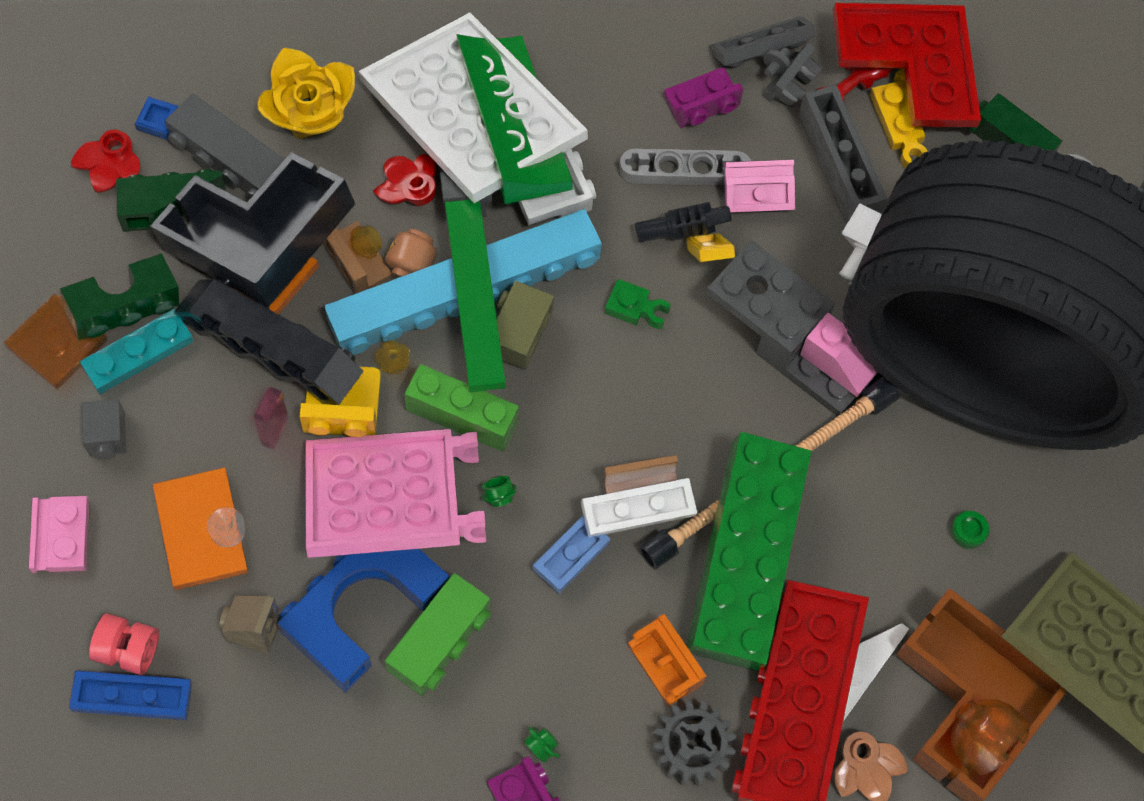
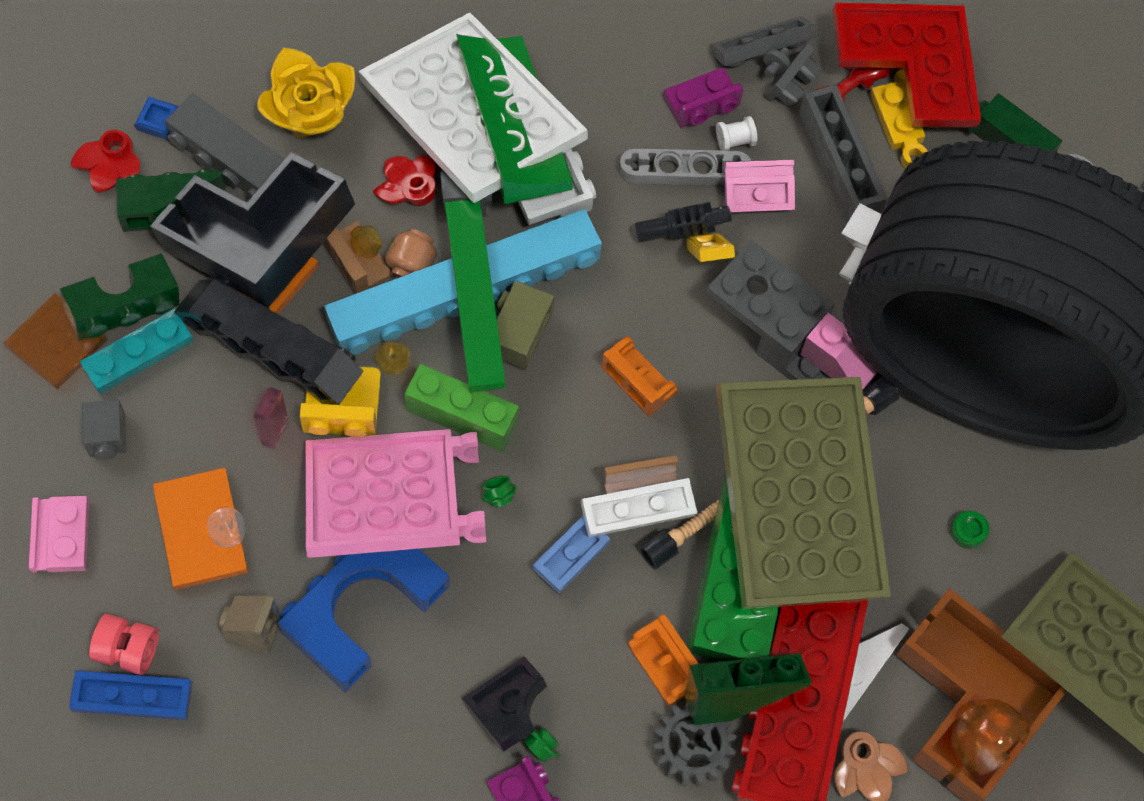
(439, 635): bright green brick -> none
(506, 702): none -> black tile
(631, 302): green plate -> none
(637, 376): none -> orange hinge
(736, 133): none -> white bush
(739, 687): none -> dark green slope
(802, 492): none -> olive plate

